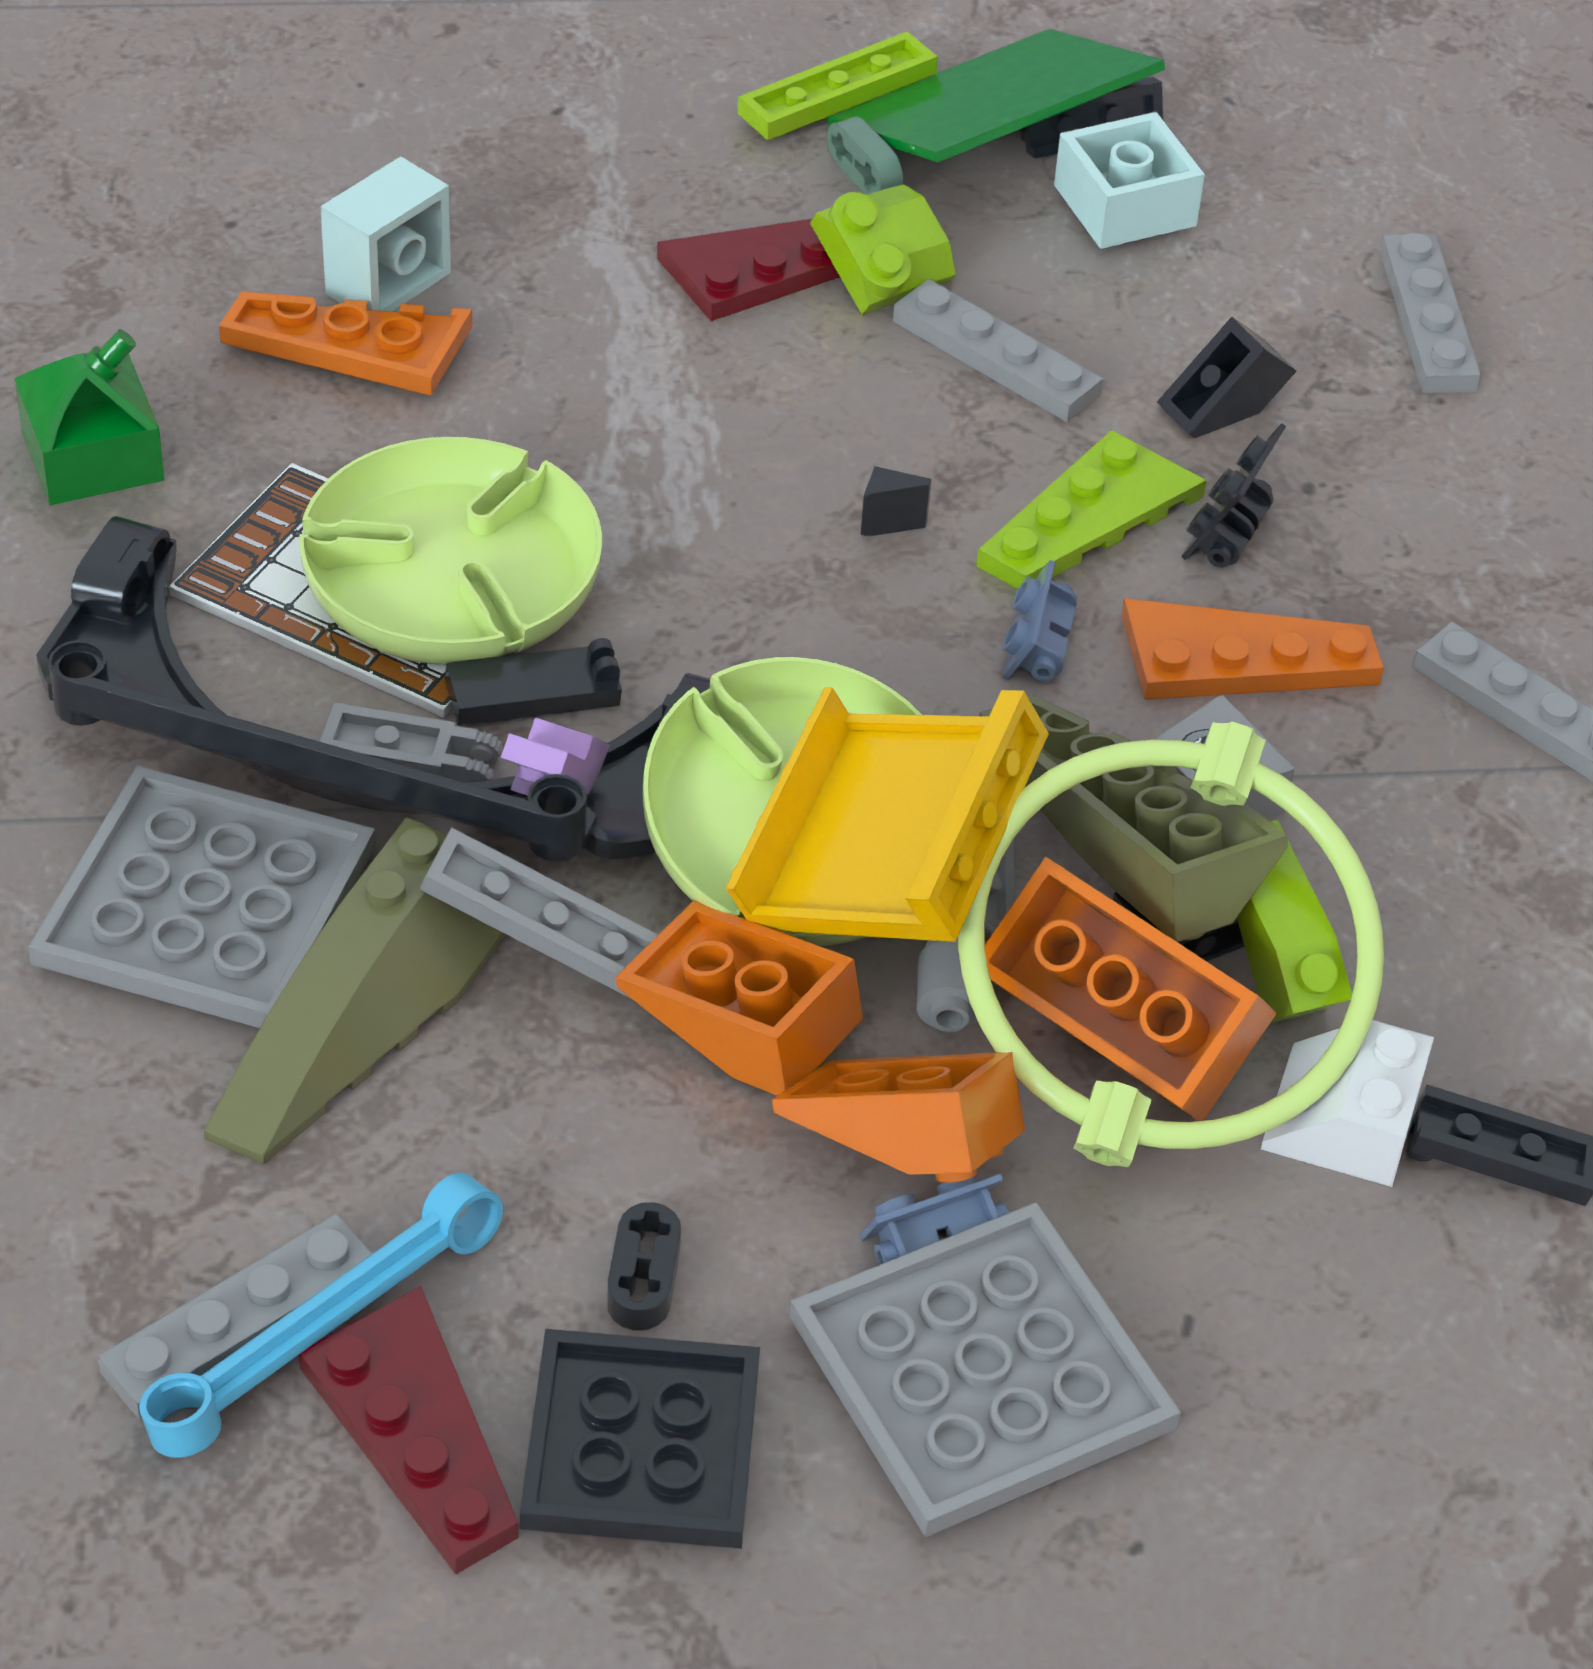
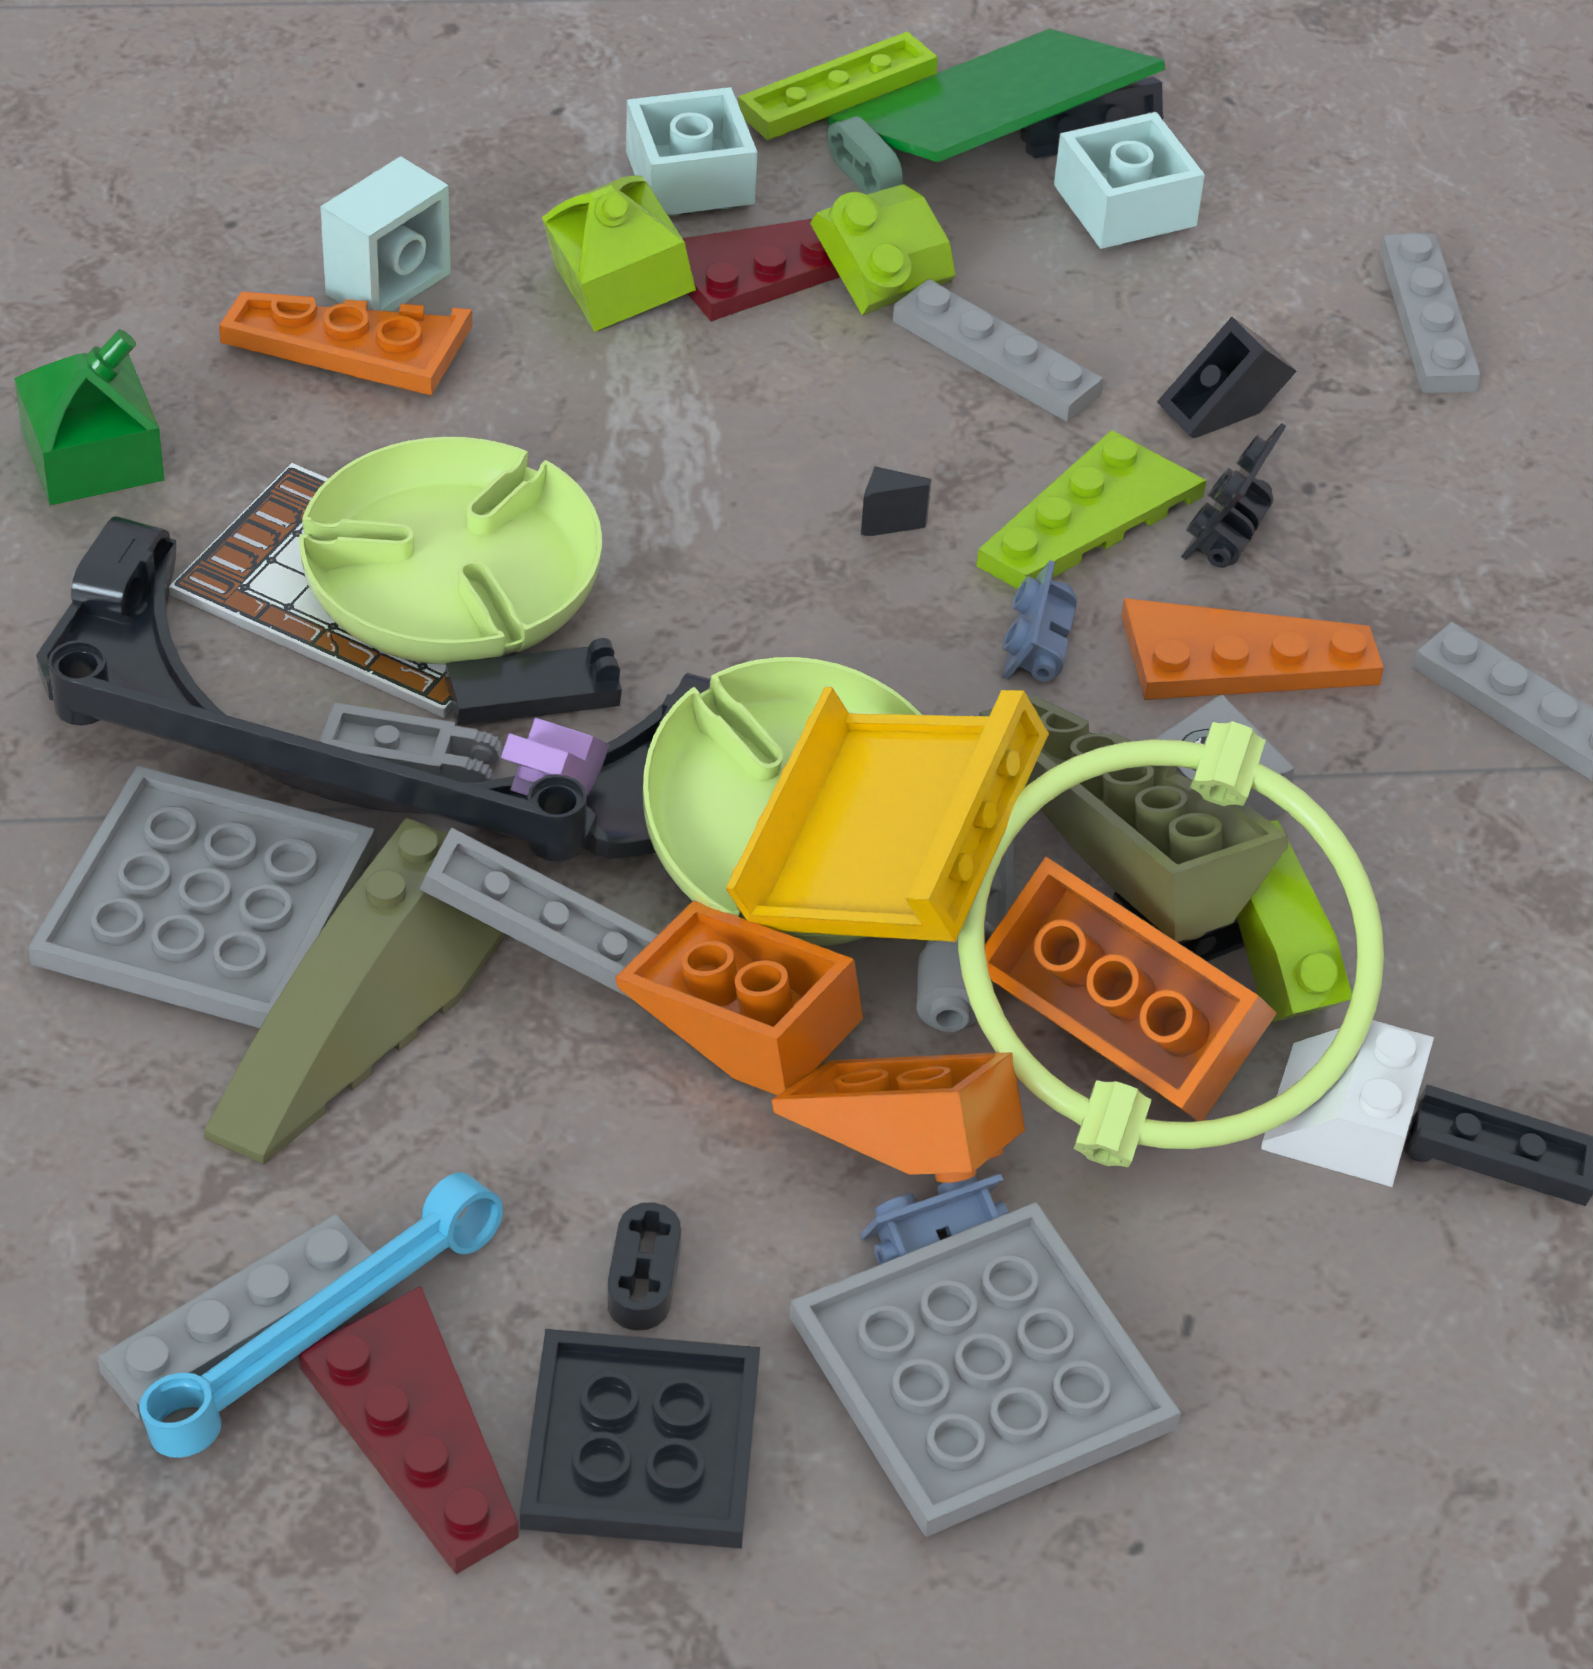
(618, 251): none -> lime piece
(692, 150): none -> light aqua brick

